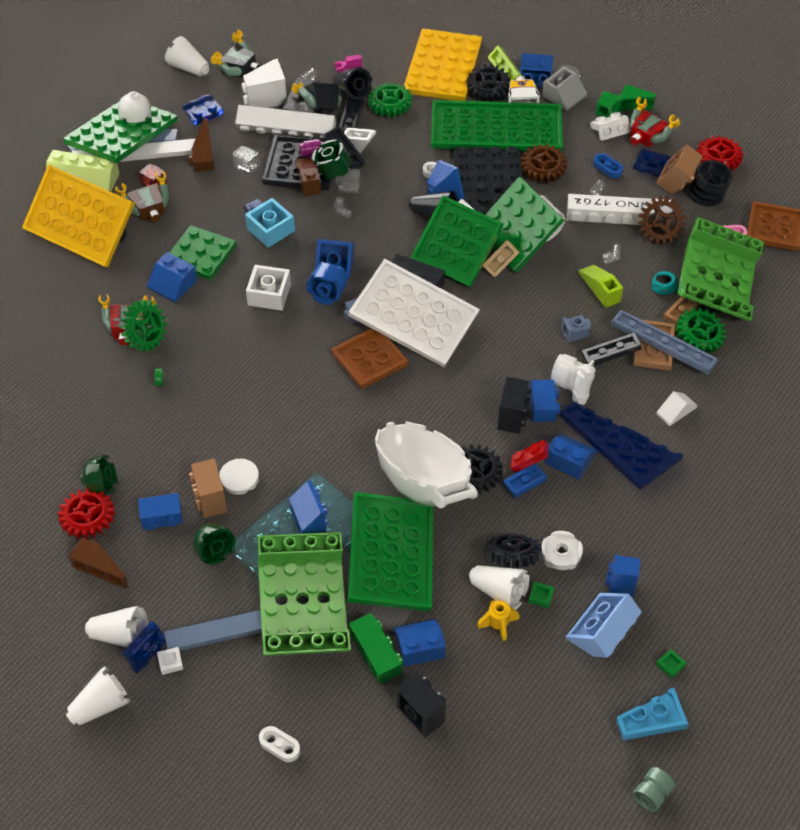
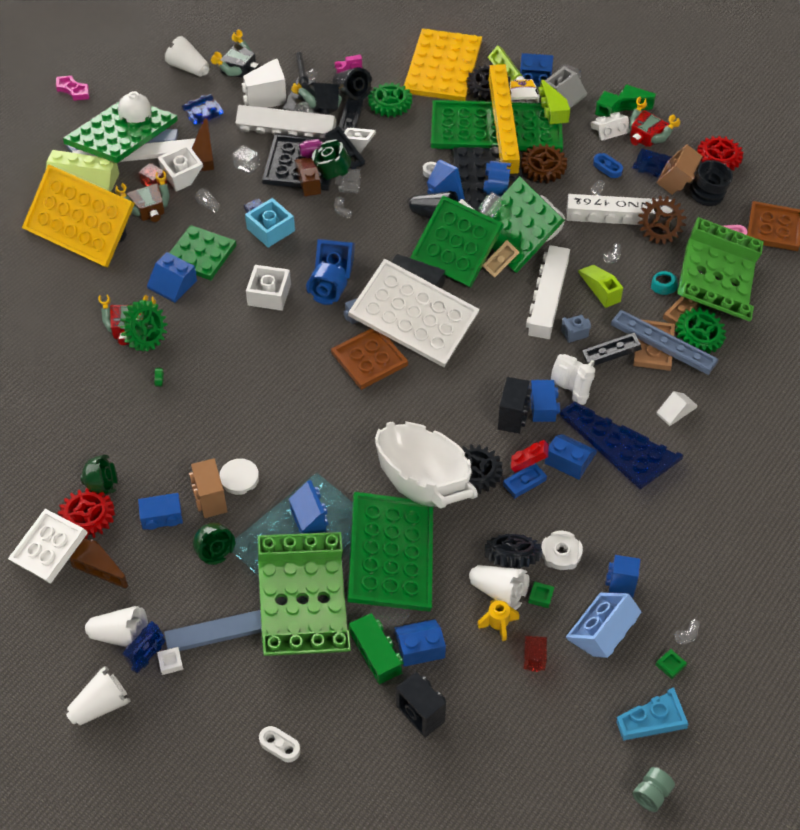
(48, 545): none -> white plate
(69, 85): none -> dark pink tile
(180, 166): none -> white slope
(207, 200): none -> clear cone
(303, 78): none -> black bar
(490, 205): none -> clear brick
(497, 178): none -> blue brick
(504, 117): none -> yellow brick
(535, 653): none -> clear red brick
(548, 292): none -> white brick
(555, 105): none -> lime slope
(690, 635): none -> clear arm

